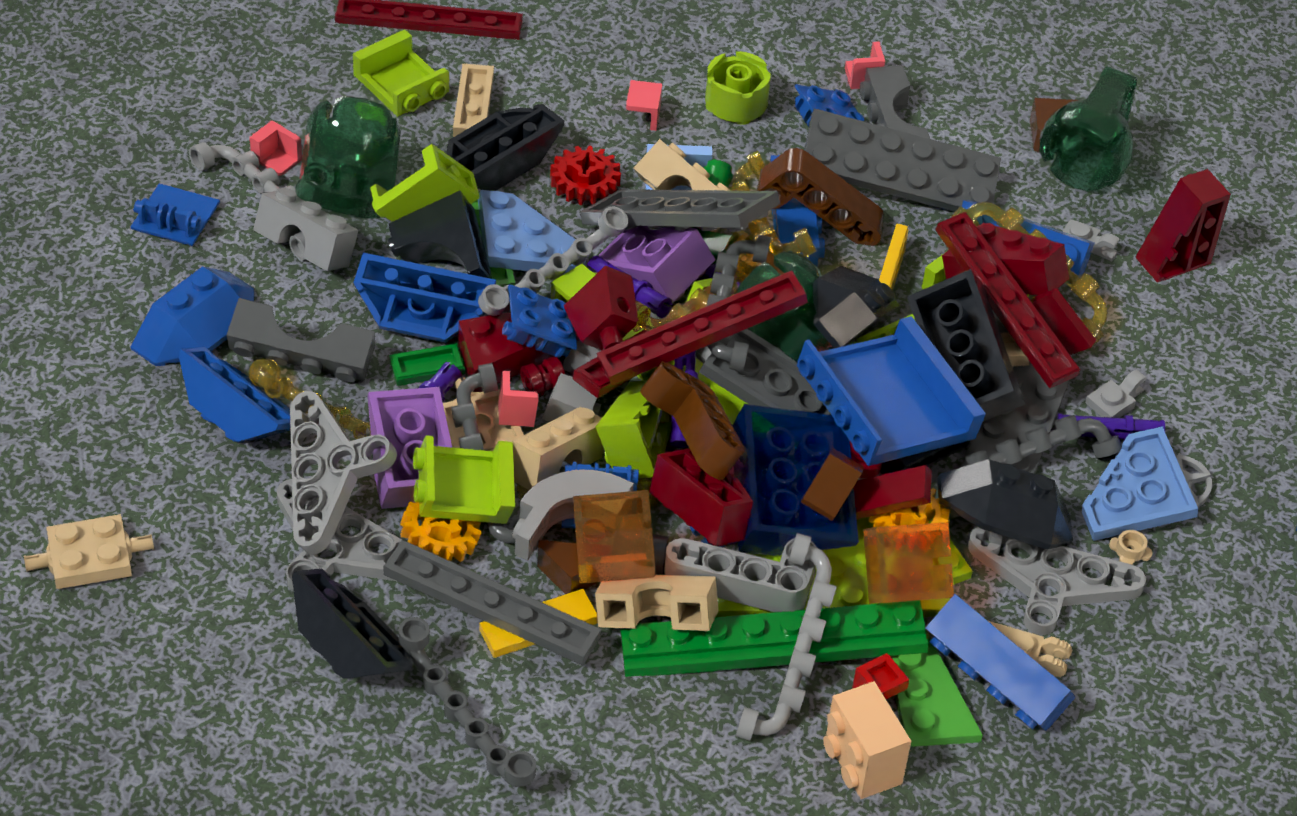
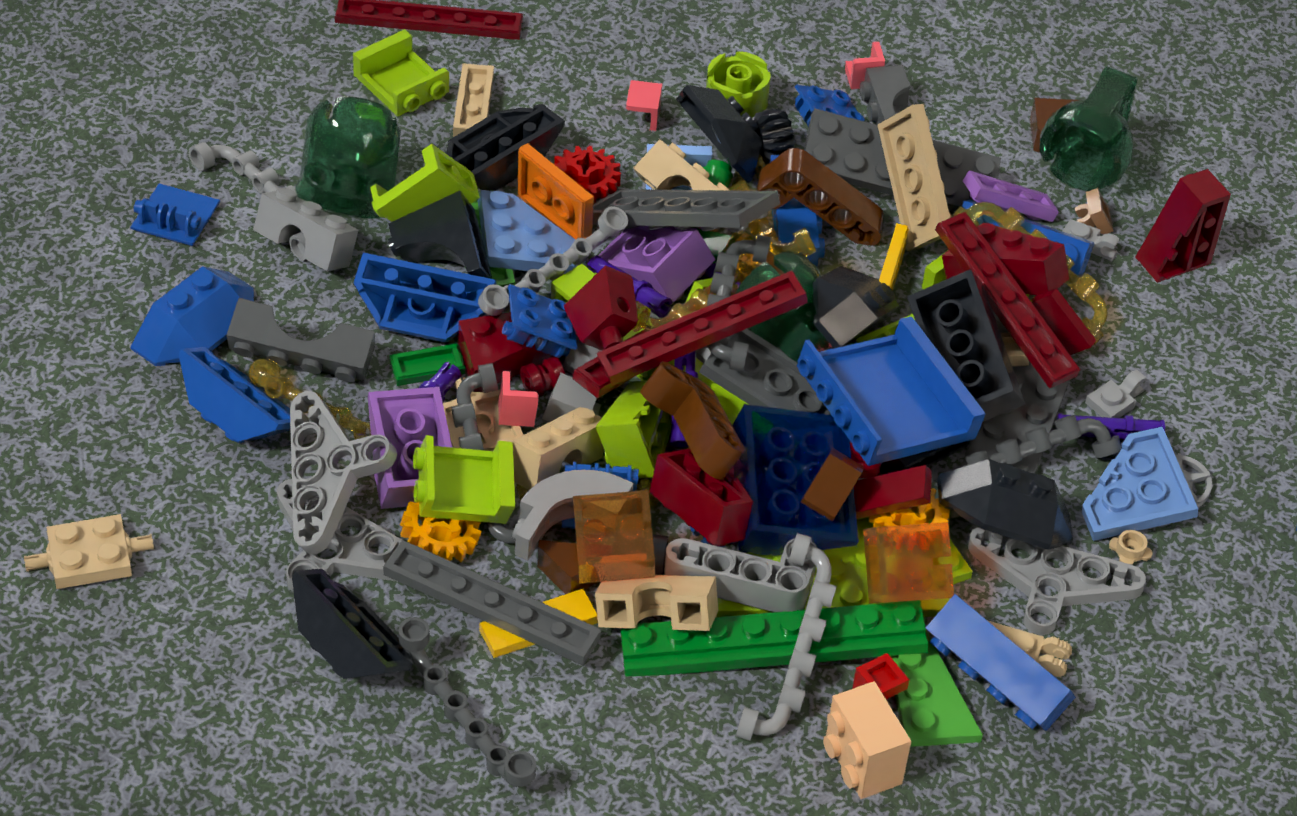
(276, 147): coral panel -> none
(554, 193): none -> orange tile
(724, 126): none -> black wedge
(775, 132): none -> black gear
(914, 174): none -> tan plate
(1007, 195): none -> medium lavender plate
(1095, 212): none -> medium nougat tile

